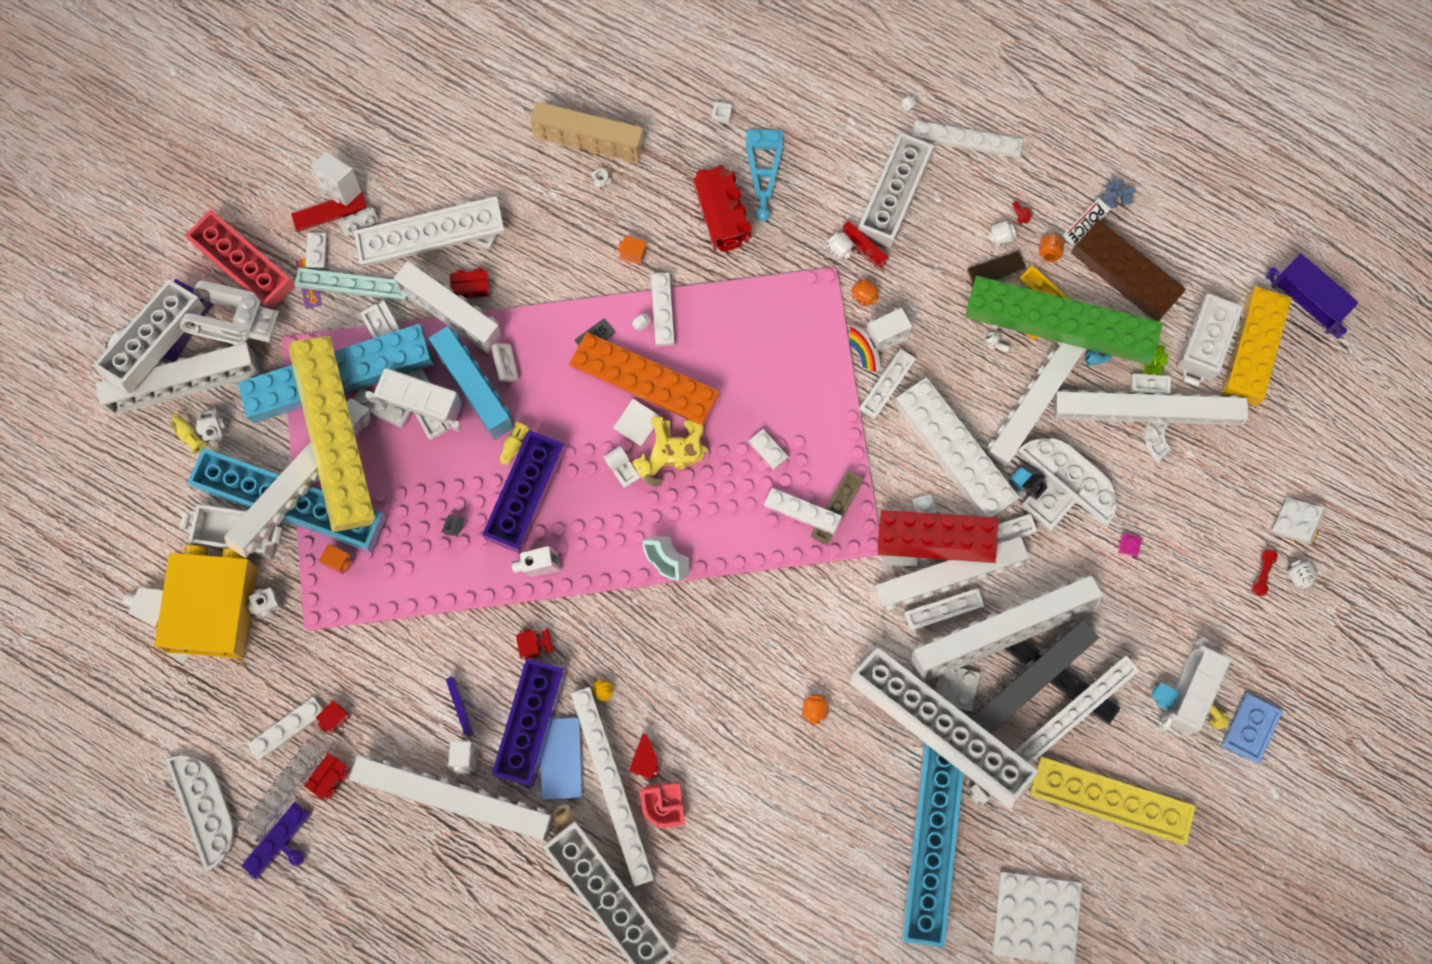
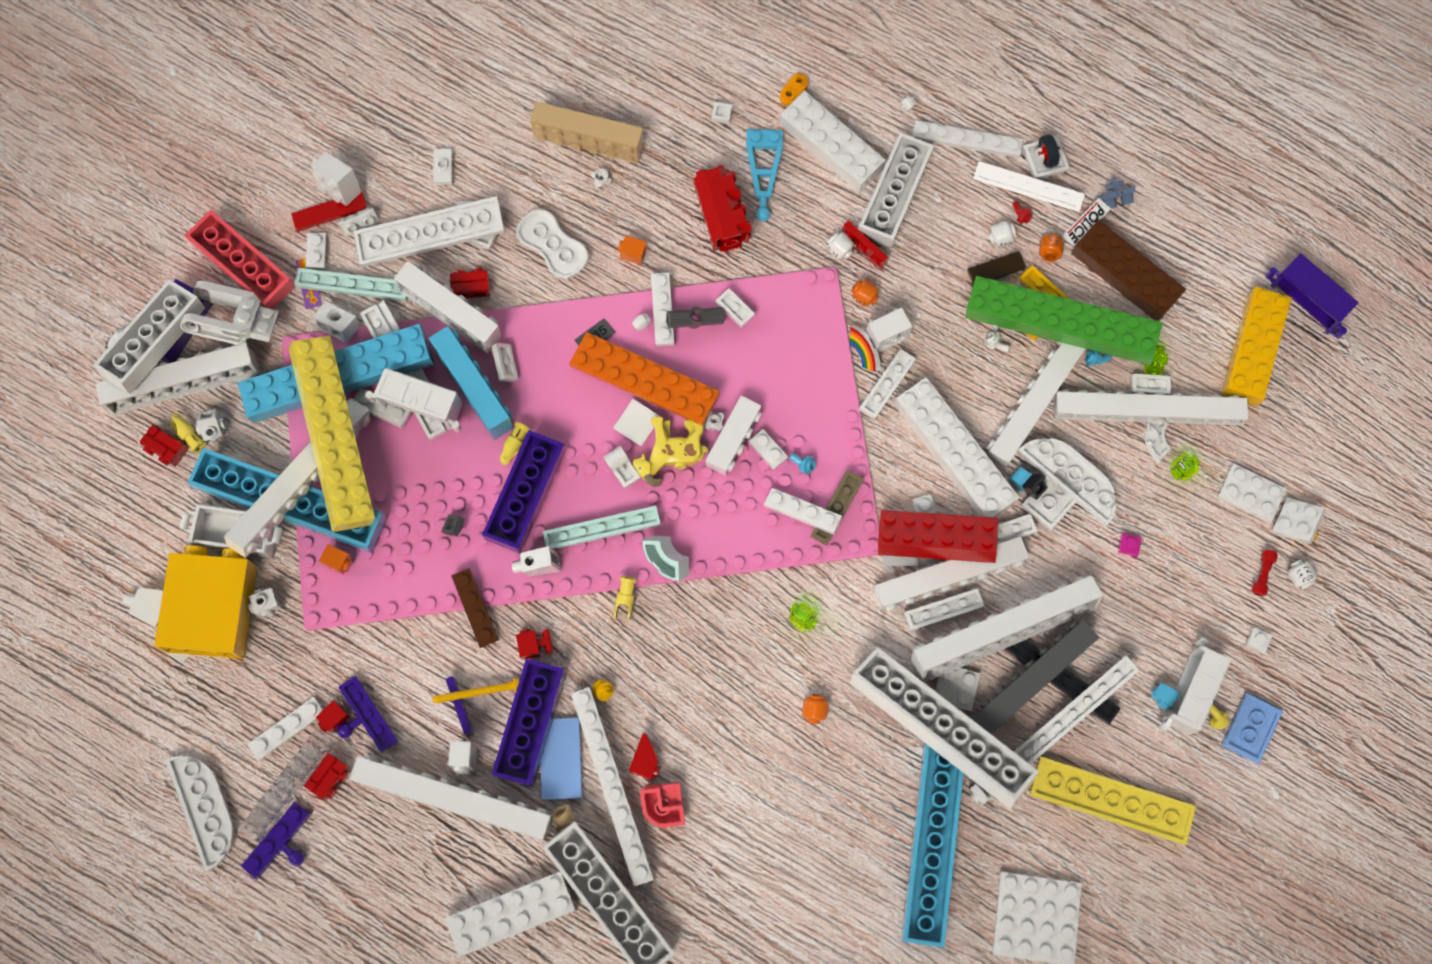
(163, 445): none -> red brick
(336, 321): none -> white brick
(367, 715): none -> dark purple plate
(442, 166): none -> white plate
(474, 608): none -> reddish brown plate
(477, 691): none -> yellow bar
(510, 914): none -> white brick
(561, 253): none -> white plate
(602, 528): none -> light aqua plate
(625, 595): none -> light yellow piece
(684, 318): none -> dark grey piece
(714, 426): none -> white plate
(733, 435): none -> white brick
(735, 308): none -> white plate
(793, 88): none -> light orange plate
(803, 616): none -> clear neon green head
(806, 465): none -> medium azure plate
(831, 141): none -> white brick
(1029, 186): none -> white plate
(1046, 157): none -> white plate
(1185, 467): none -> clear neon green head
(1209, 339): white container -> none
(1251, 493): none -> white plate
(1258, 640): none -> white plate

